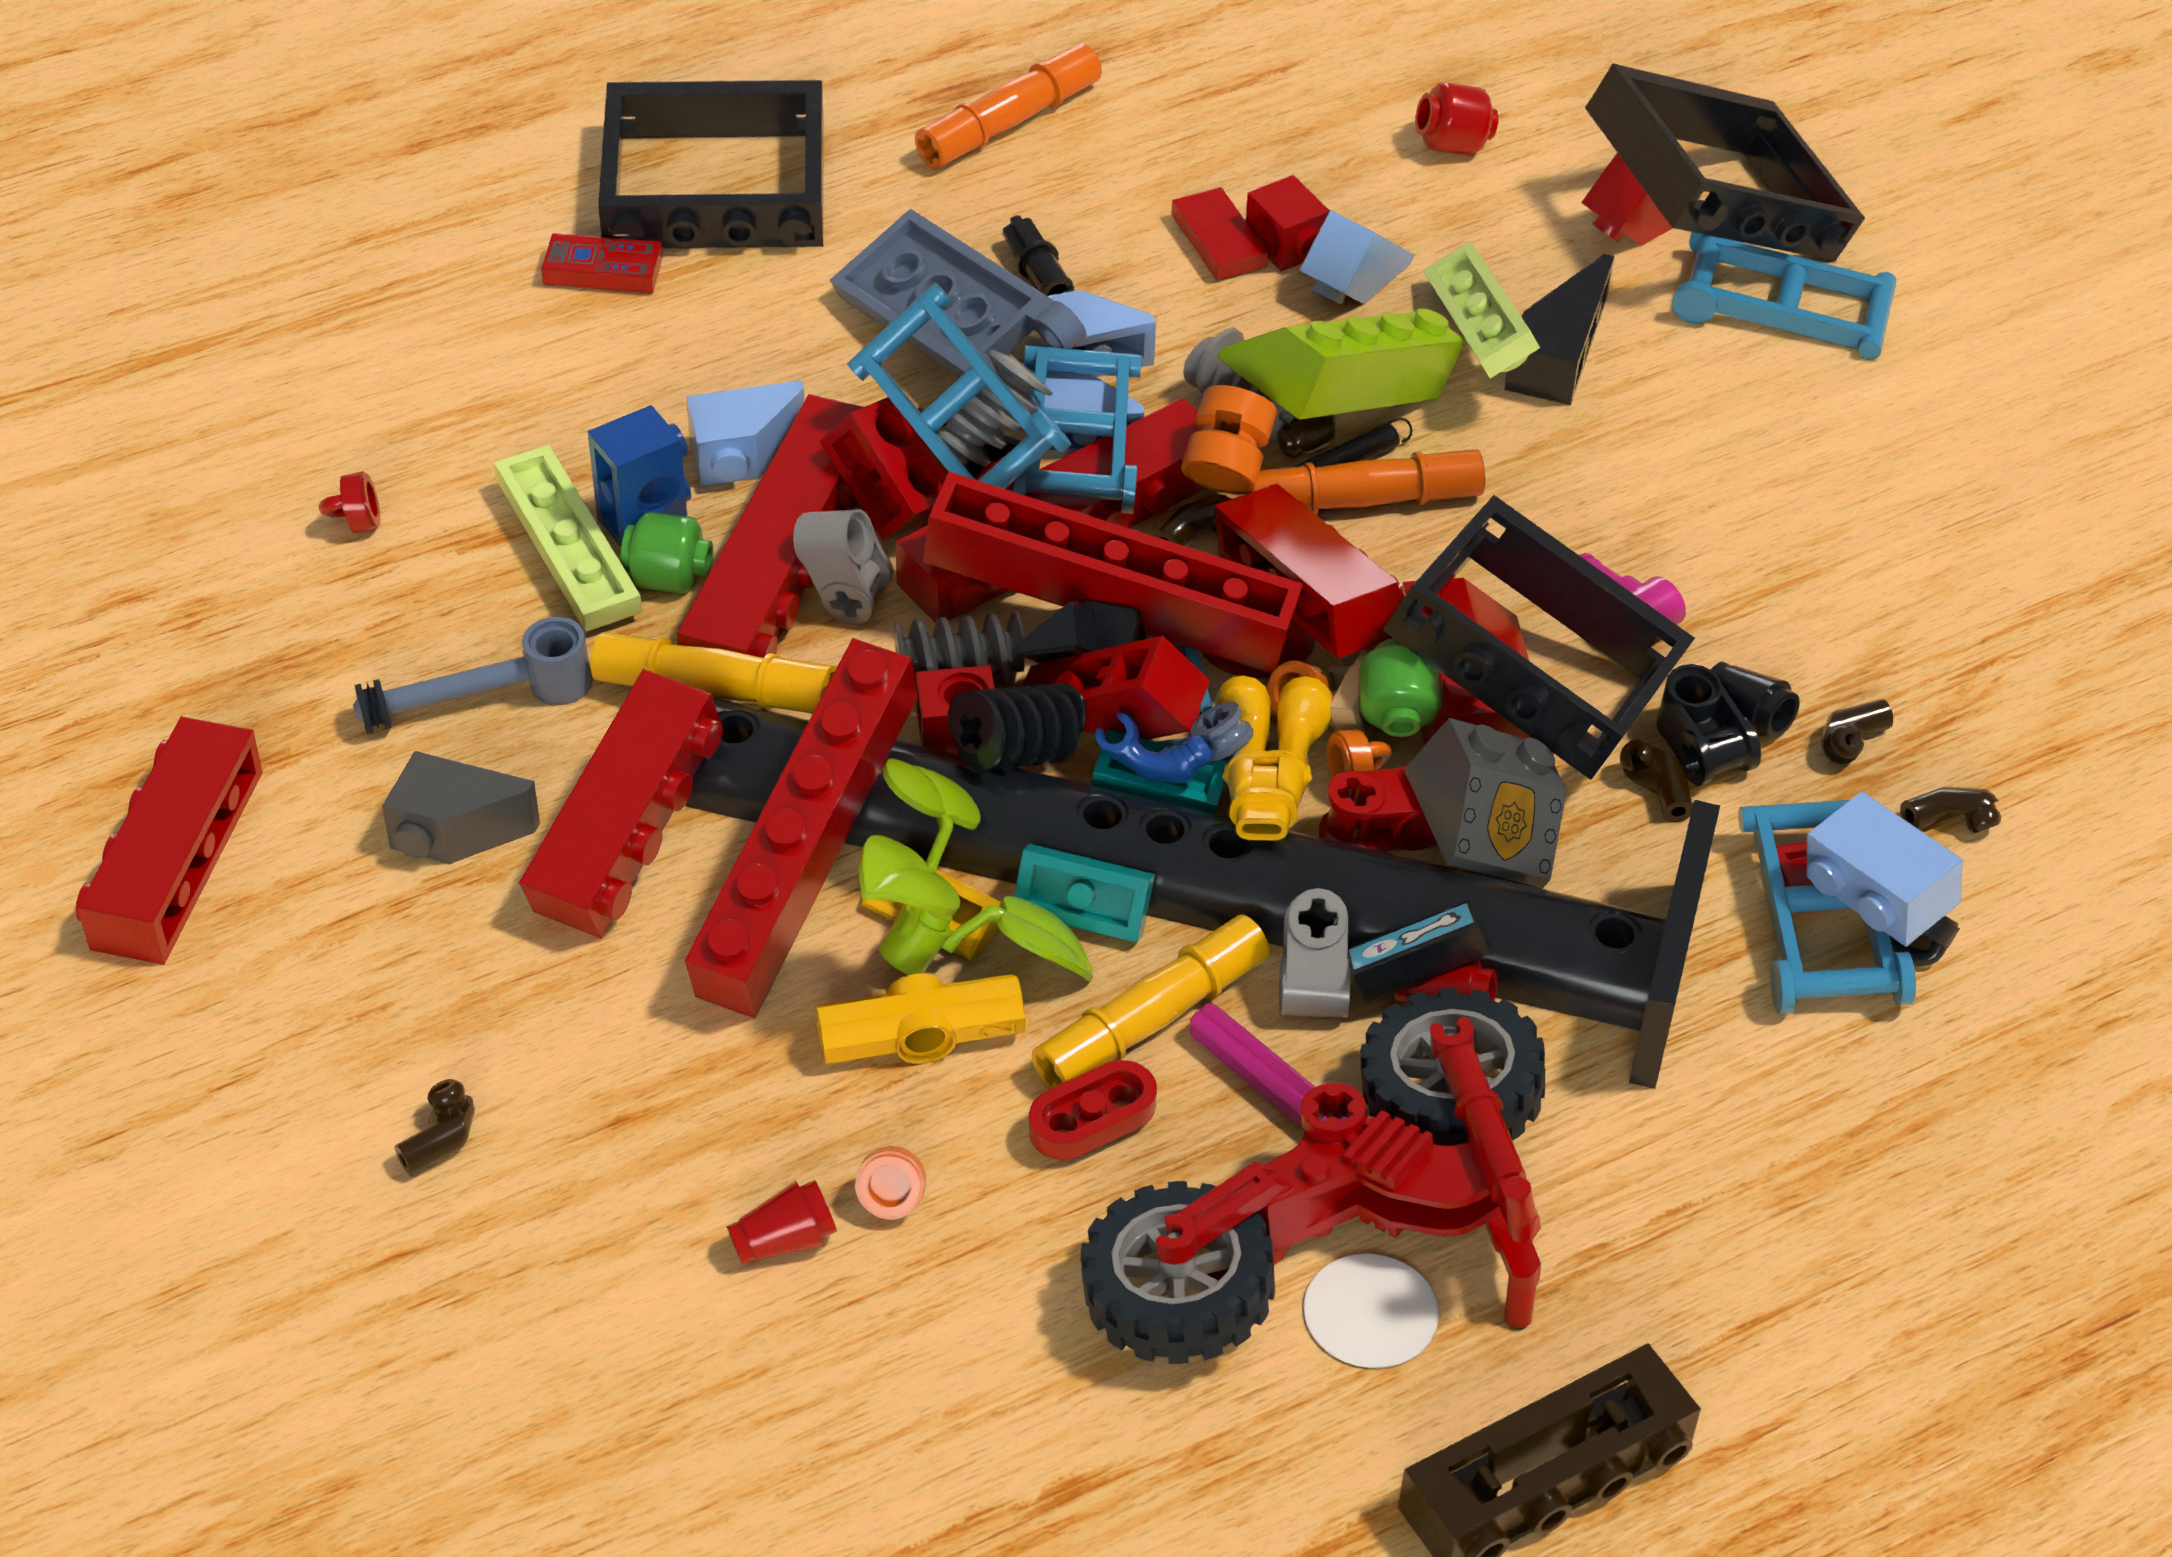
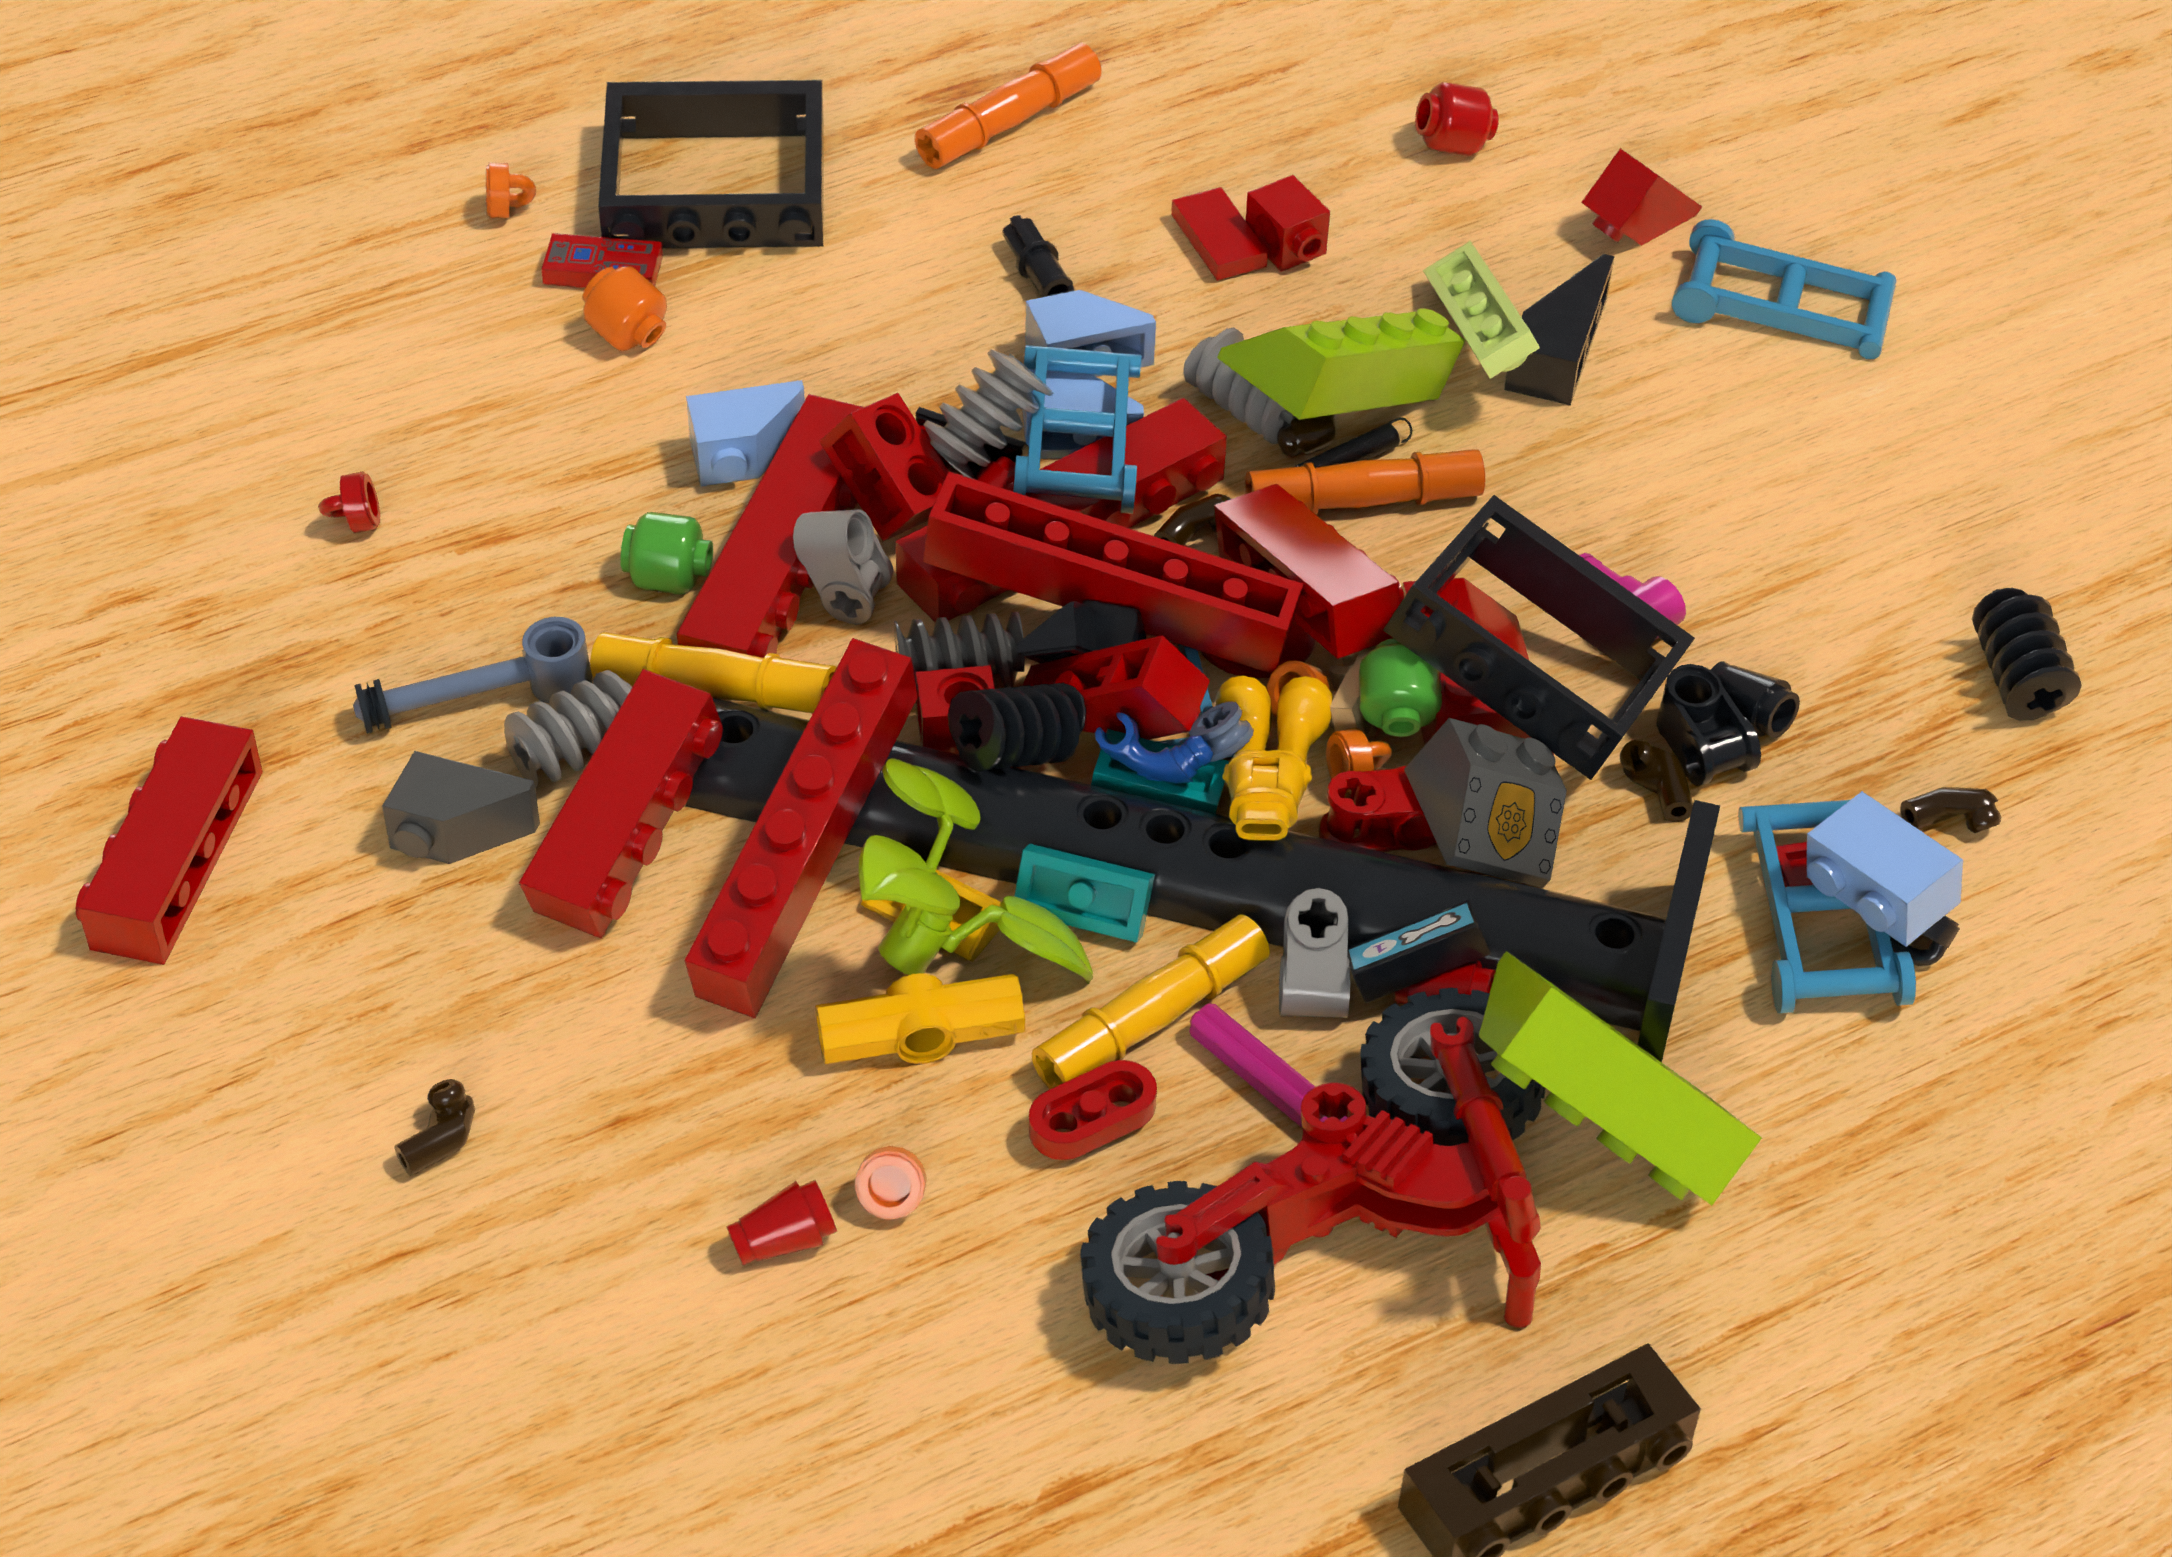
(498, 190): none -> orange tile
(564, 726): none -> light grey piece
(568, 538): yellowish green plate -> none
(624, 308): none -> orange head
(637, 469): blue brick -> none
(985, 301): sand blue hinge -> none
(1040, 428): dark azure piece -> none
(1231, 432): orange wheel -> none
(1352, 260): light blue slope -> none
(1371, 1310): white sticker -> none
(1613, 1083): none -> lime slope
(1649, 111): black window -> none
(1847, 727): dark brown arm -> none
(2025, 653): none -> black piece

